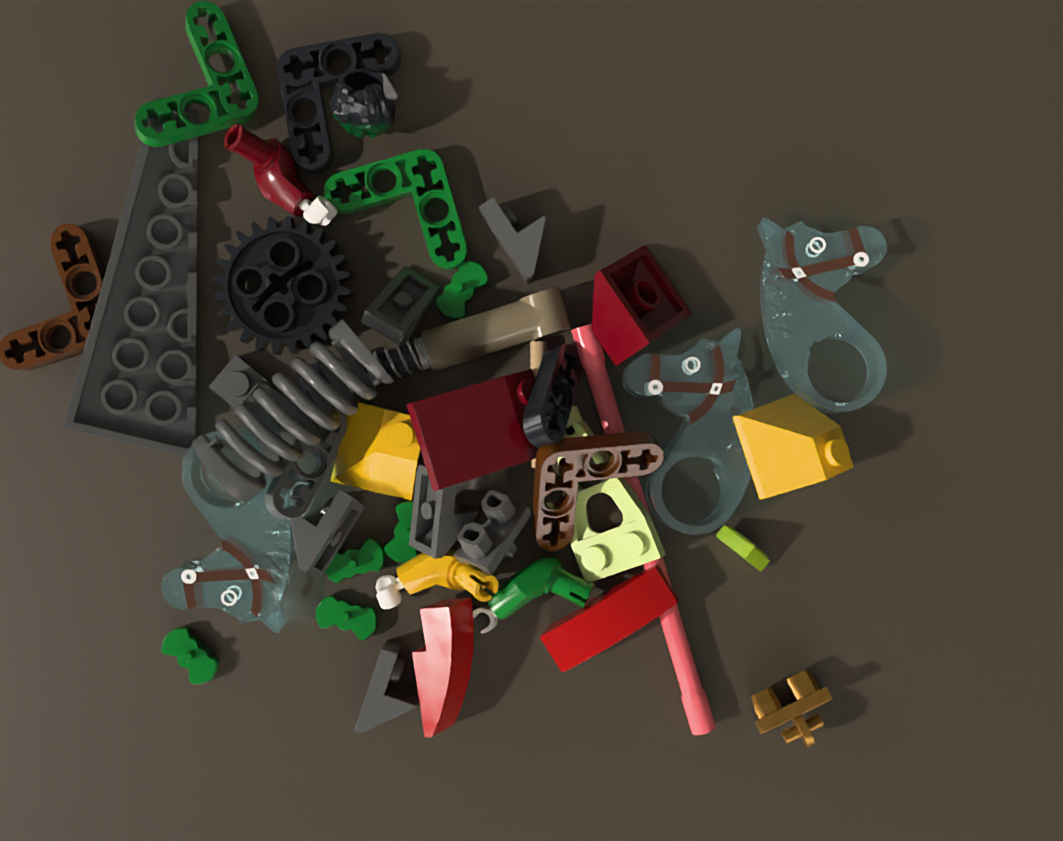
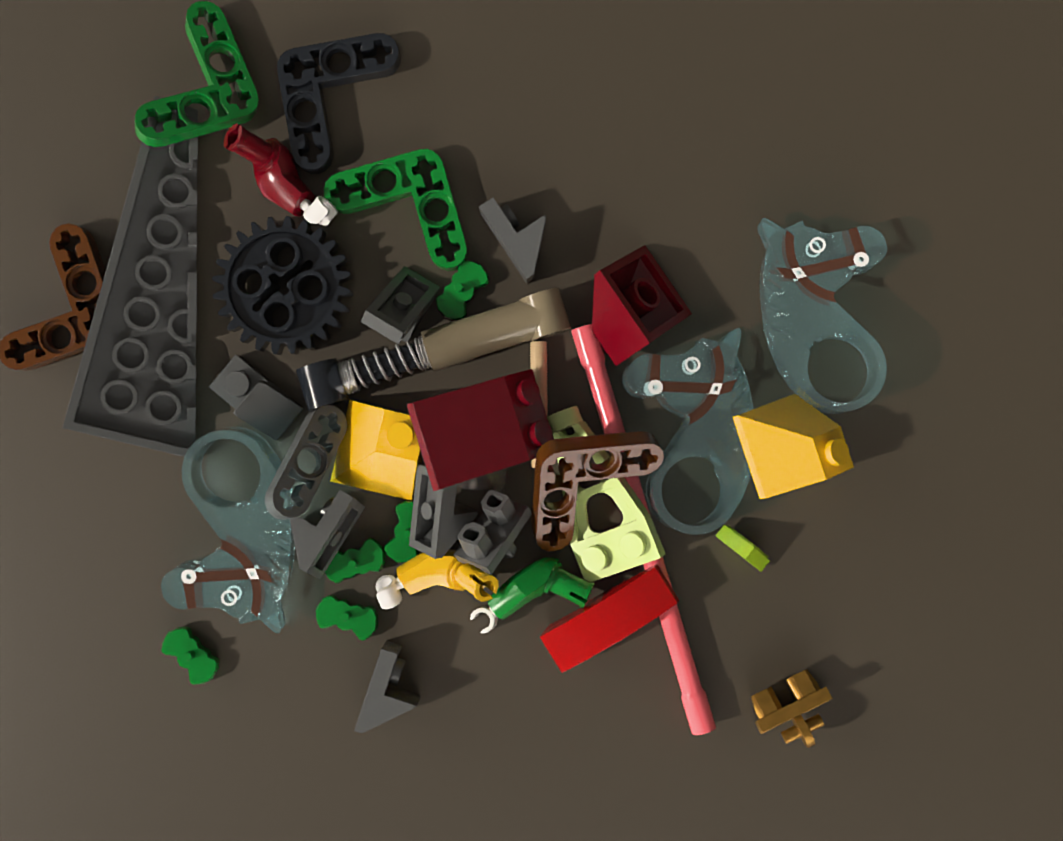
(322, 412): dark grey piece -> none
(364, 102): black piece -> none
(444, 662): slope -> none
(552, 396): black beam -> none

